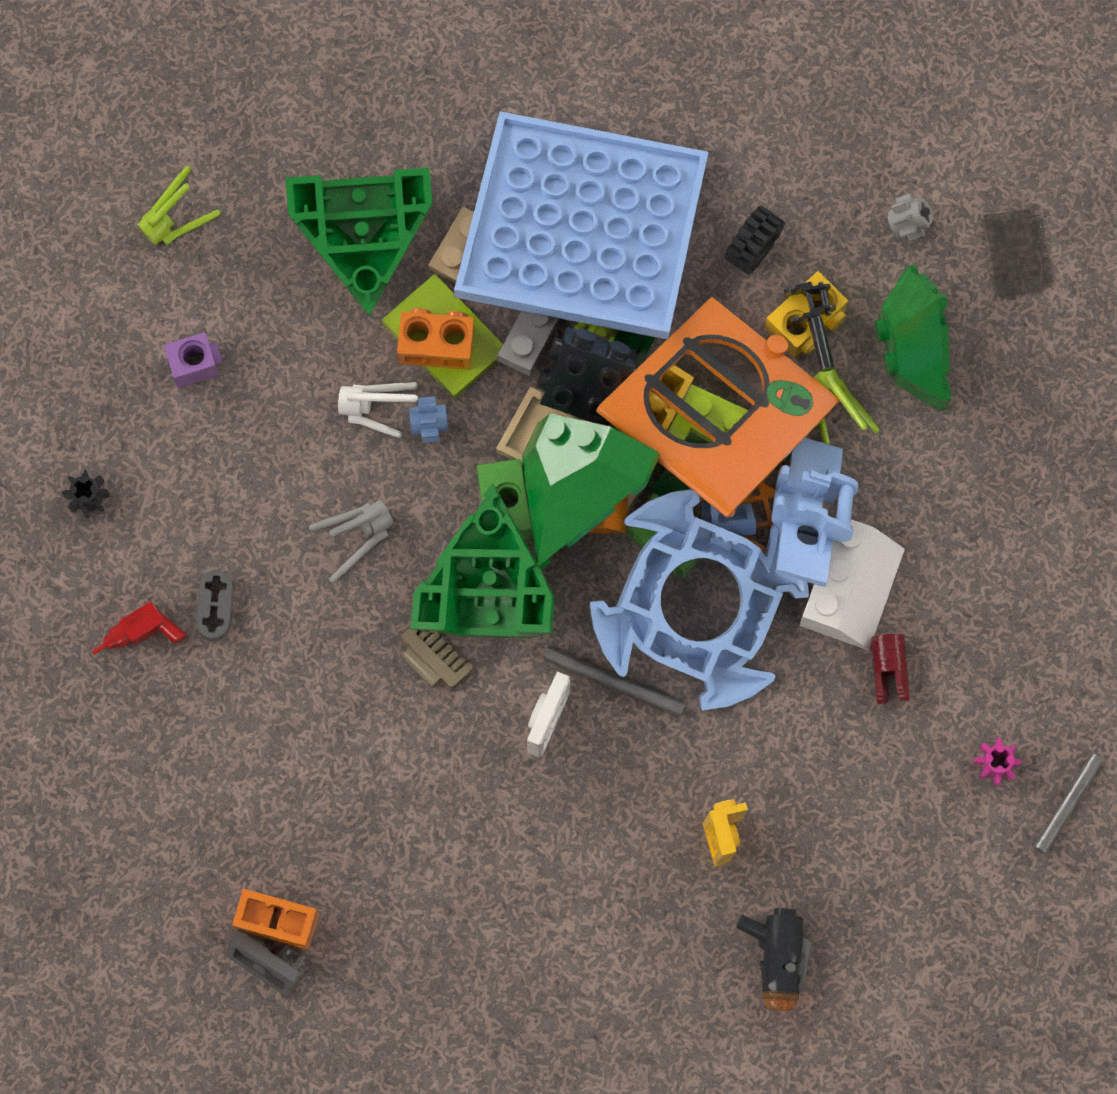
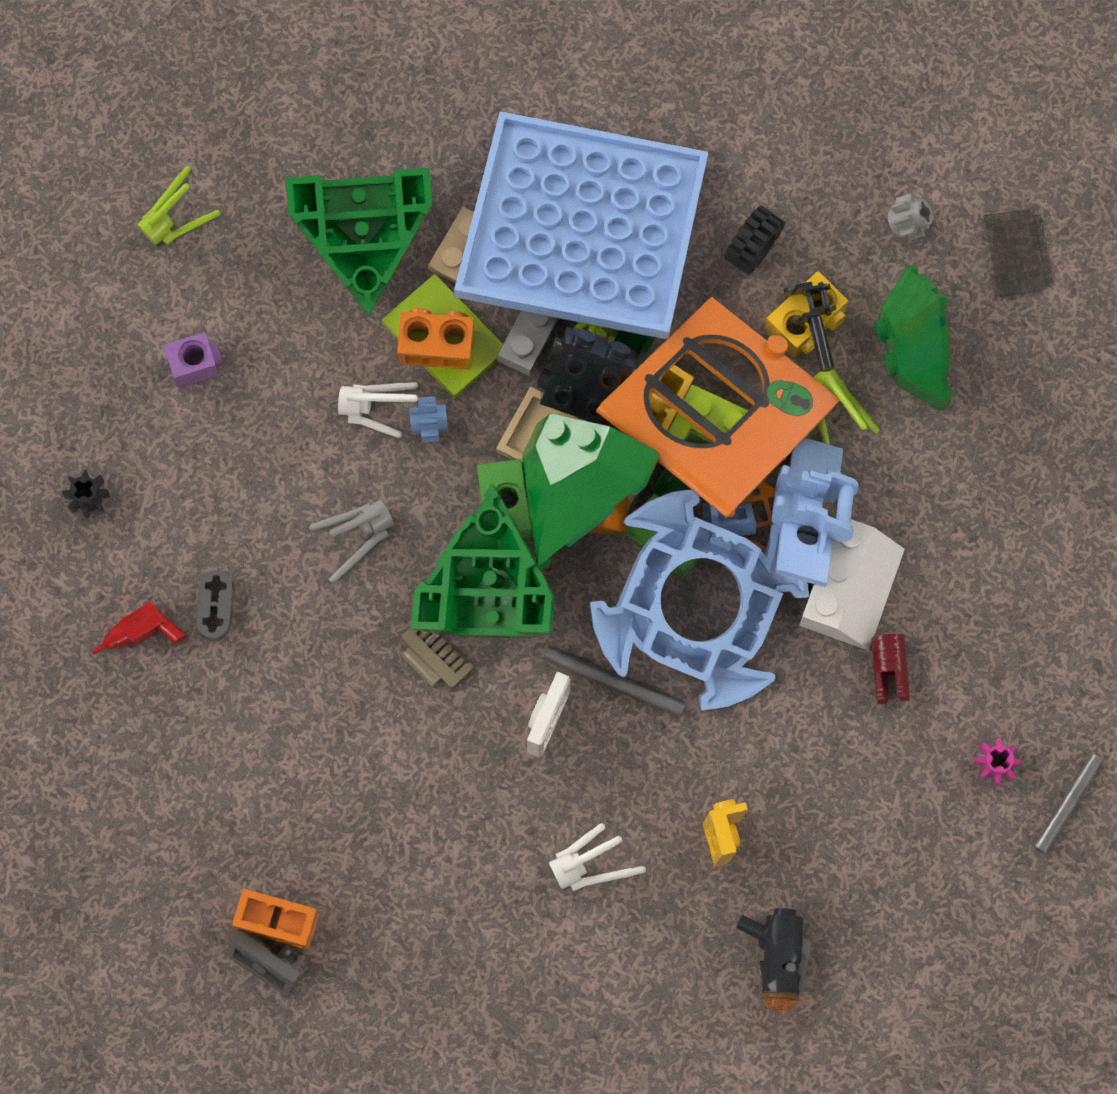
(569, 866): none -> white plant

